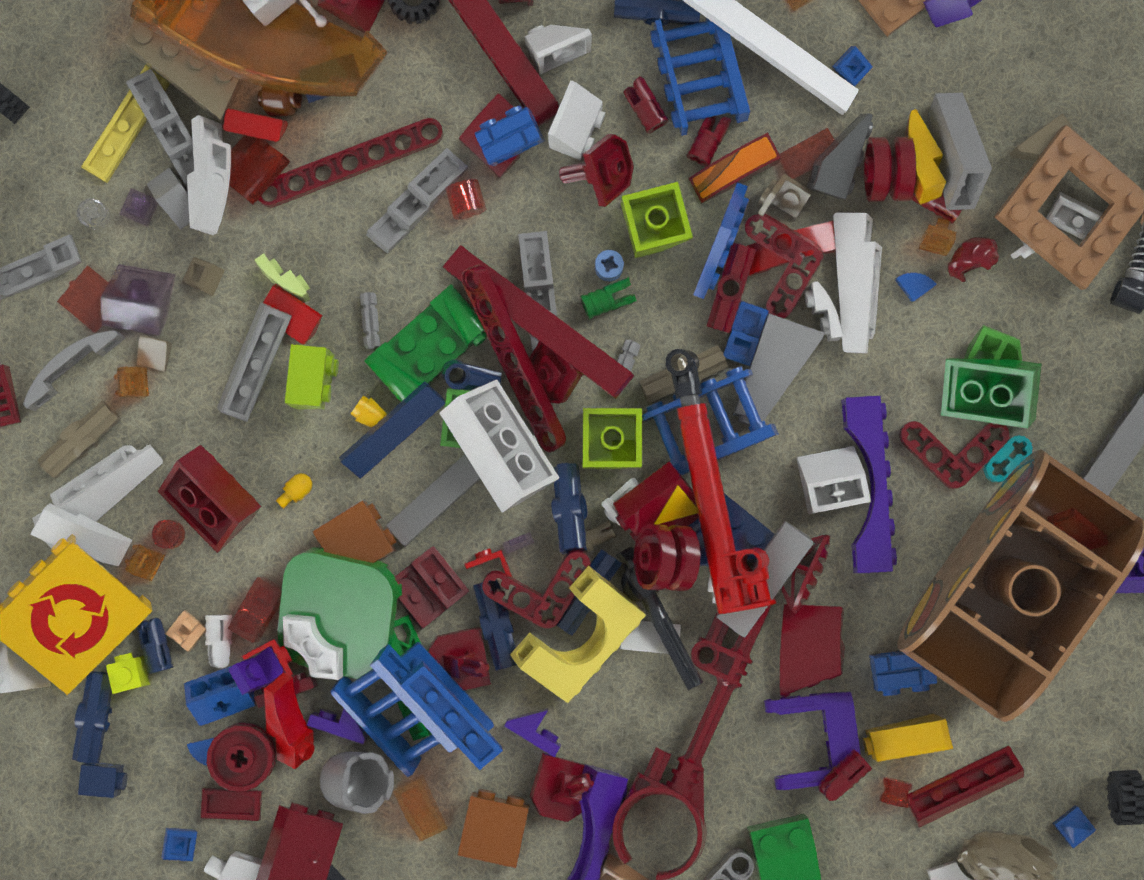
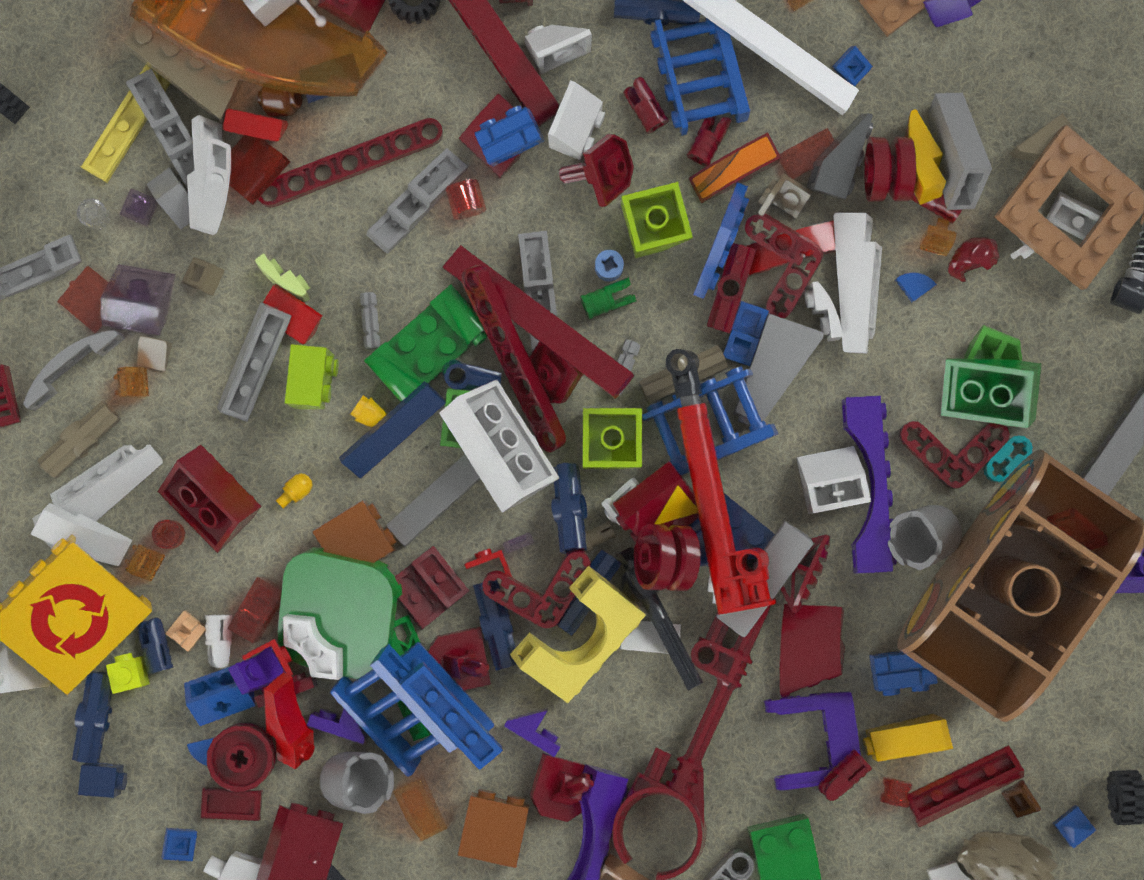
(924, 536): none -> light grey cylinder
(1021, 799): none -> reddish brown slope

